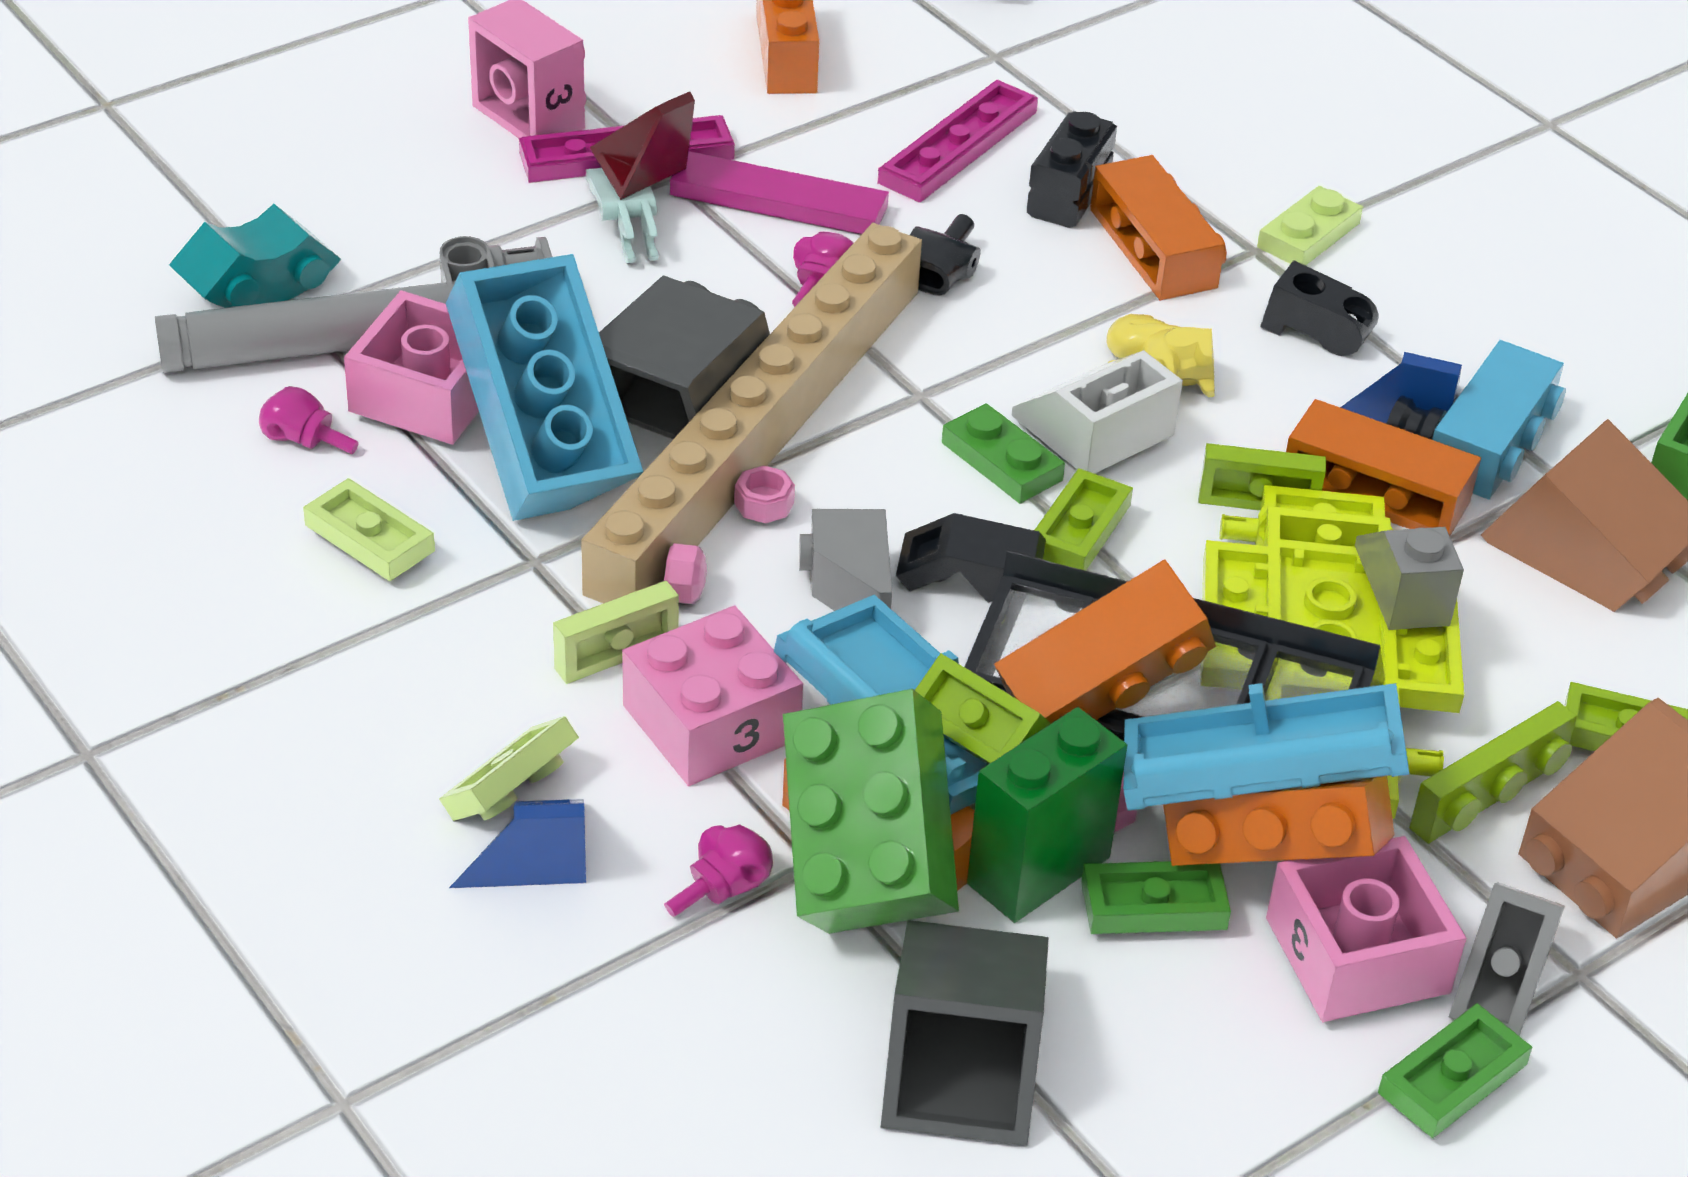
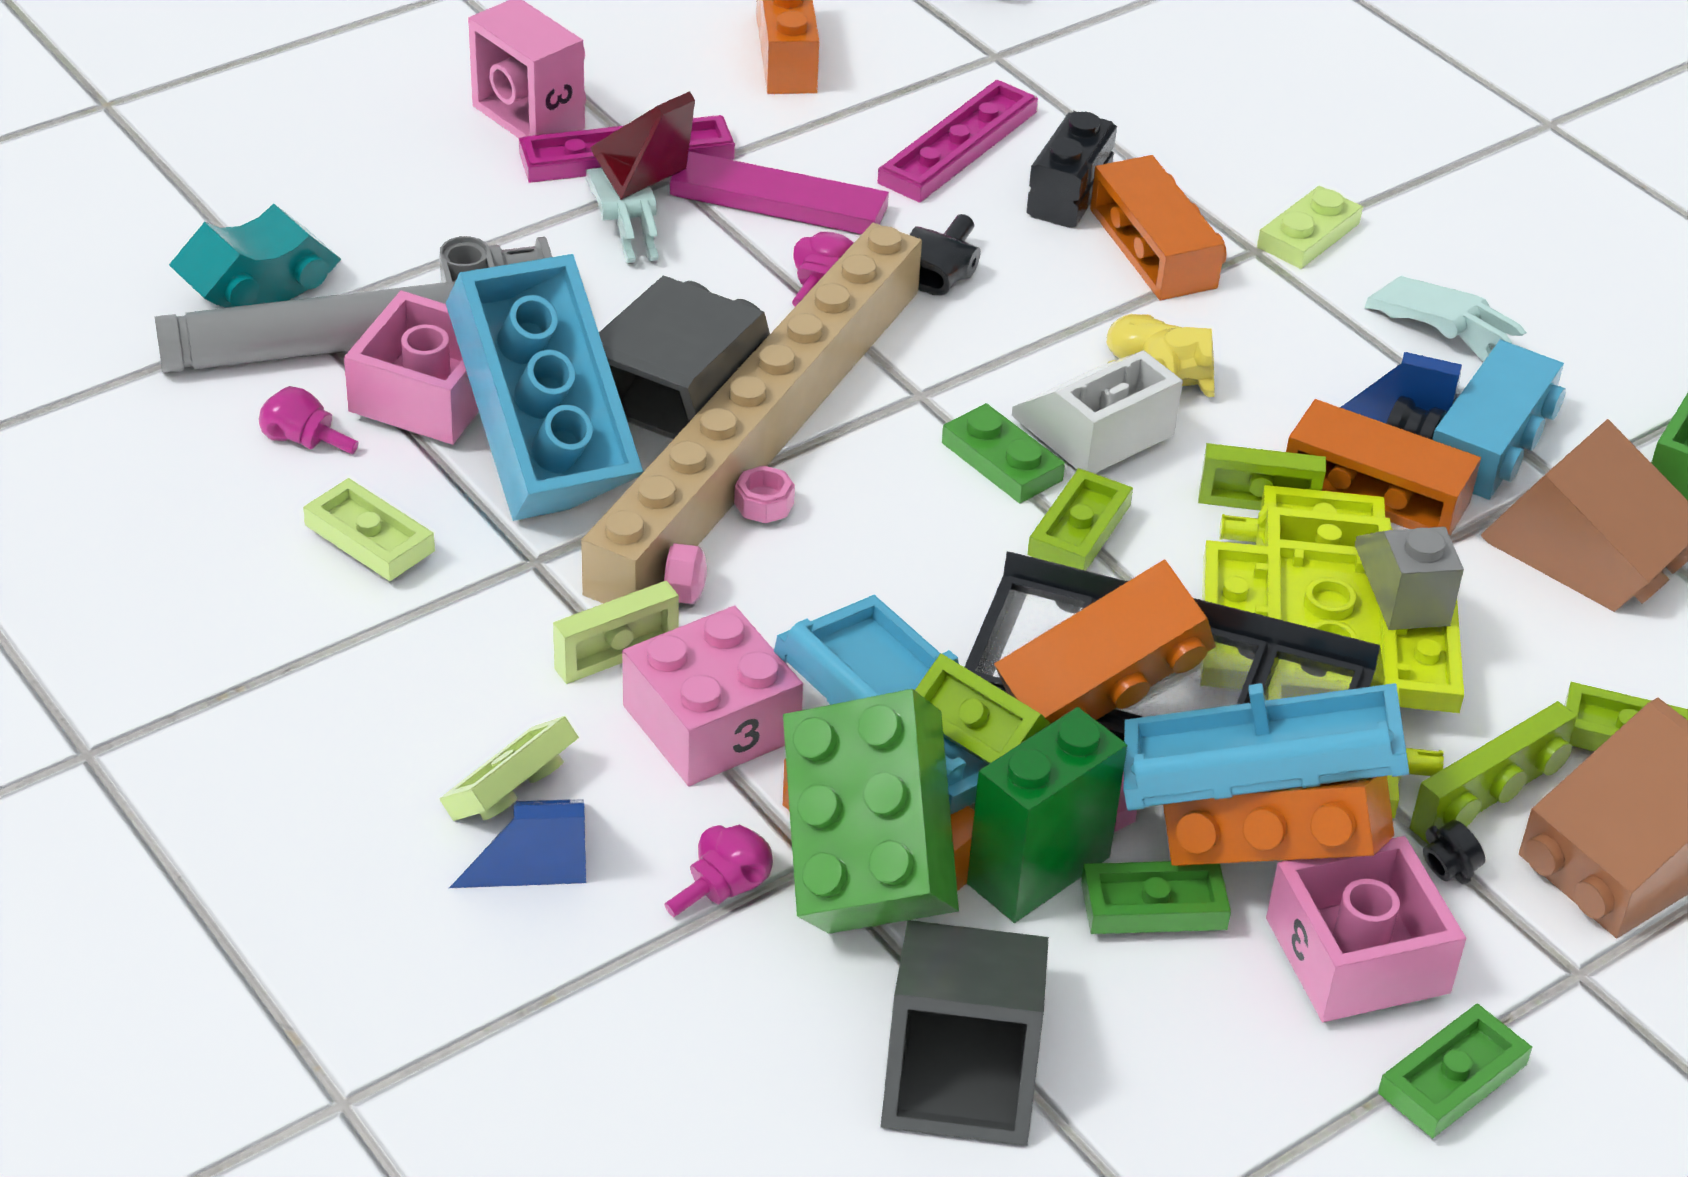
(847, 556): light grey slope -> none
(964, 546): black slope -> none
(1320, 309): black leg -> none
(1448, 310): none -> light aqua arm
(1453, 852): none -> black plate
(1508, 955): light grey slope -> none

